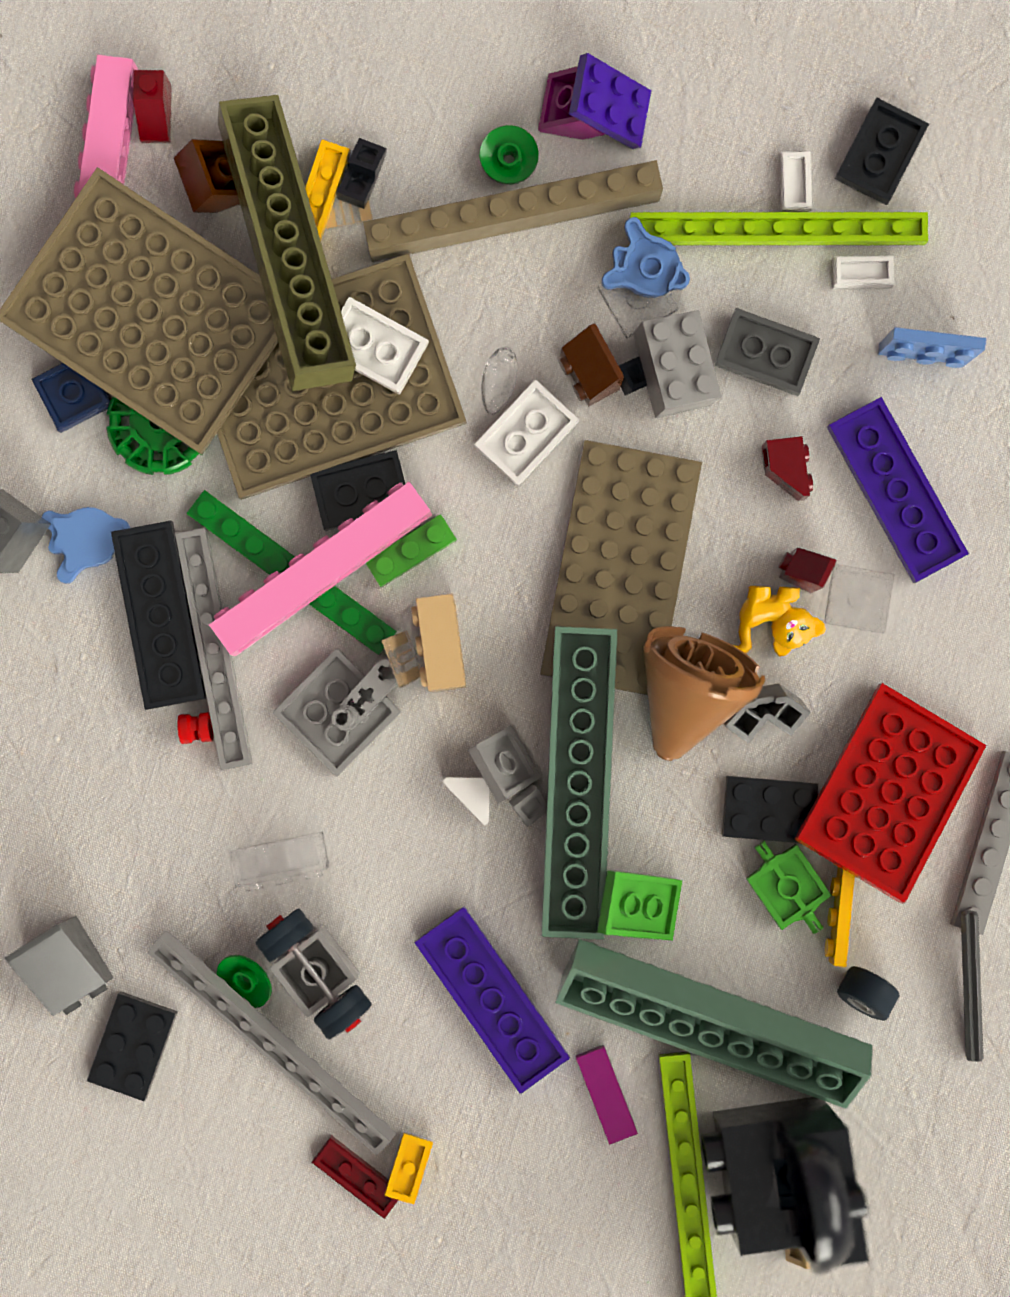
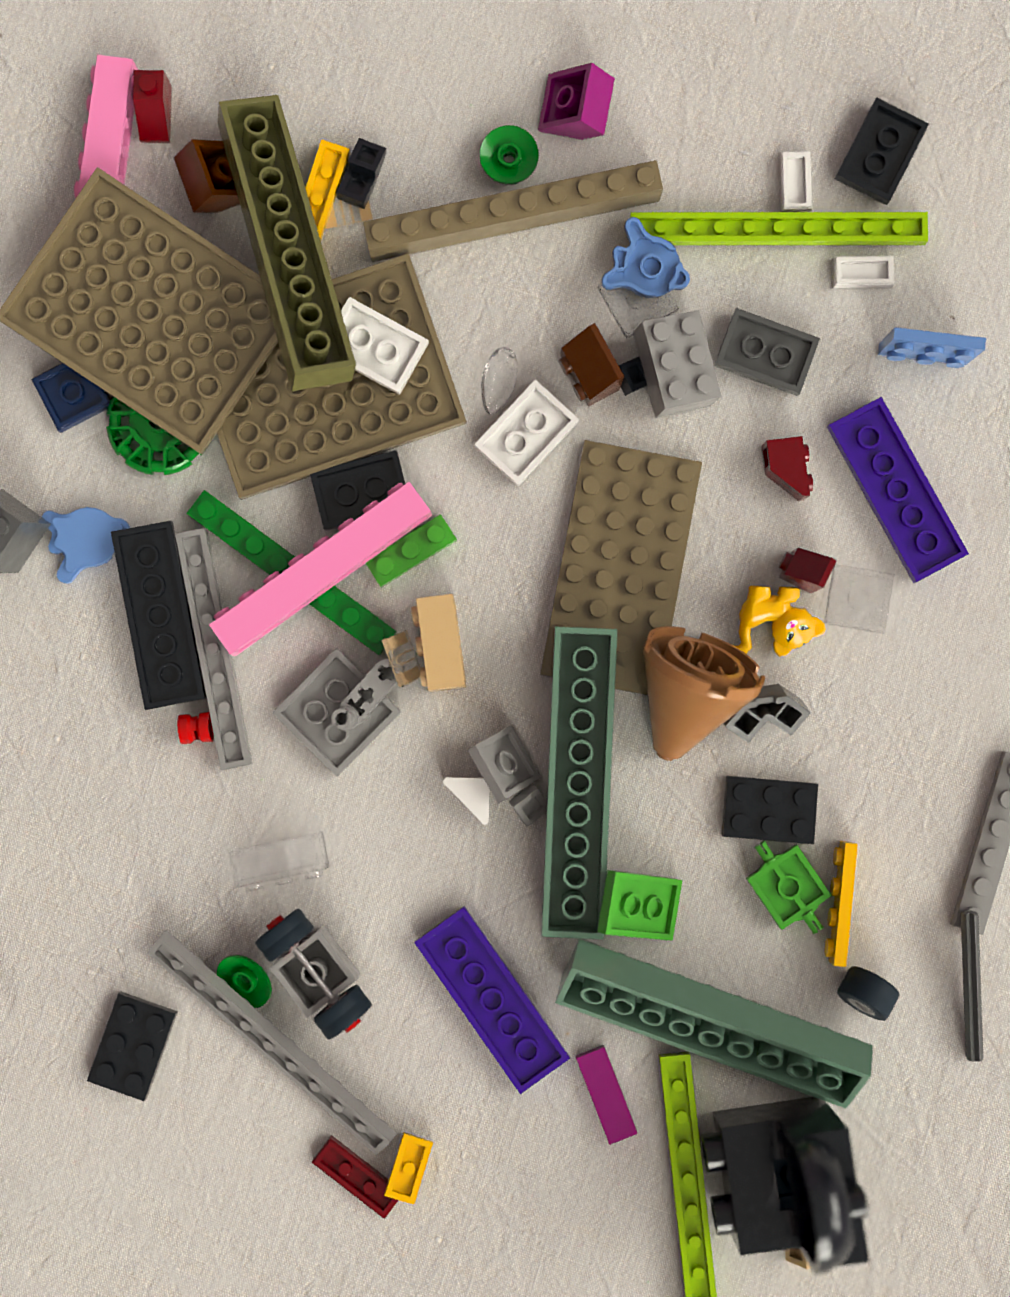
(61, 967): slope -> none
(610, 101): dark purple plate -> none
(891, 793): red plate -> none

